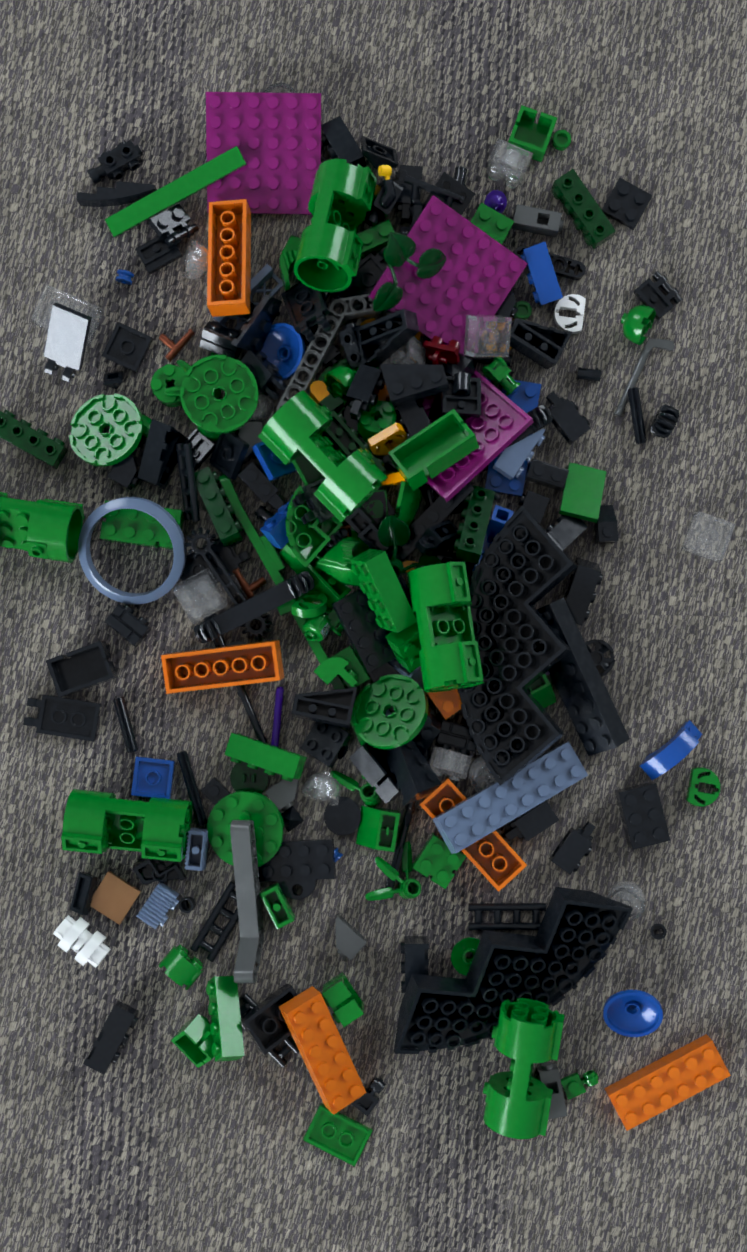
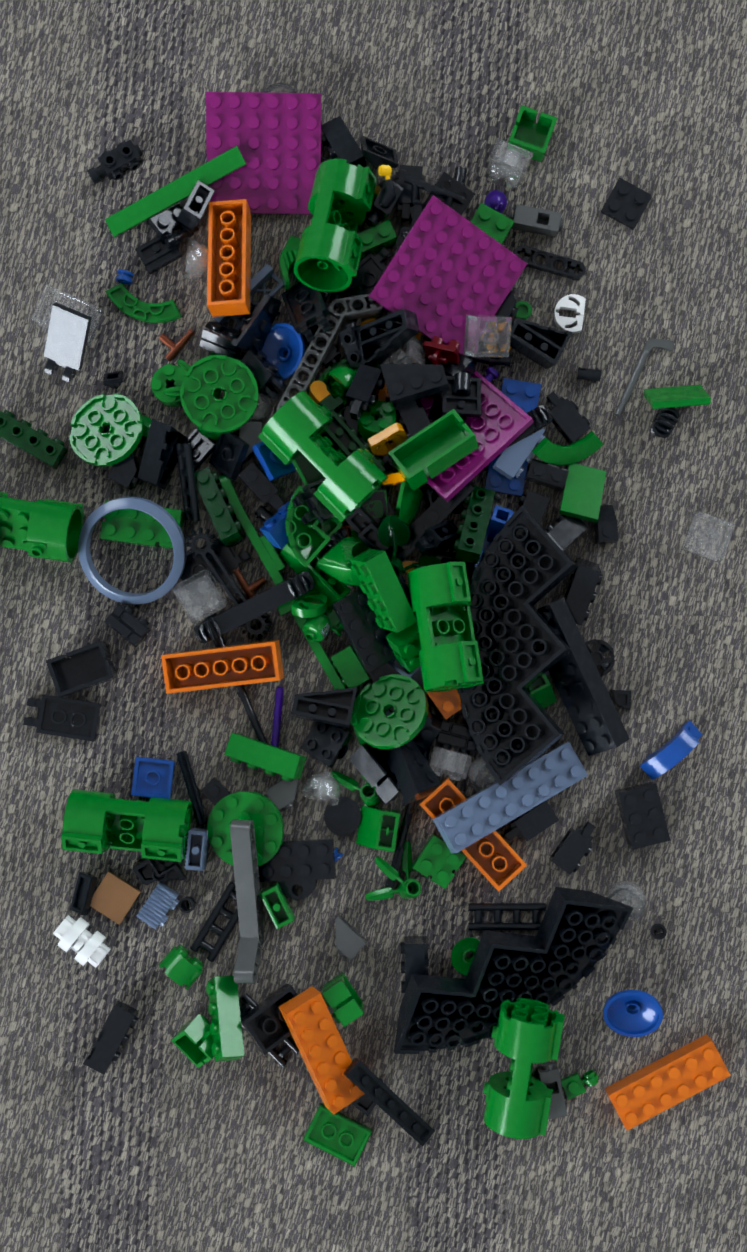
(123, 194): black slope -> none
(125, 724): black axle -> none
(127, 347): black plate -> none
(141, 310): none -> green tile
(195, 205): none -> black slope
(248, 779): dark green piece -> none
(291, 818): black slope -> none
(335, 666): green brick -> none
(389, 1101): none -> black plate
(396, 253): dark green plant -> none
(500, 375): green connector -> none
(541, 274): blue brick -> none
(561, 140): green tile -> none
(565, 455): none -> green tile
(583, 209): dark green brick -> none
(622, 698): none -> black tile
(637, 323): green cylinder -> none
(637, 415): black axle -> none
(651, 295): black plate -> none
(677, 396): none -> green tile
(707, 798): green piece -> none

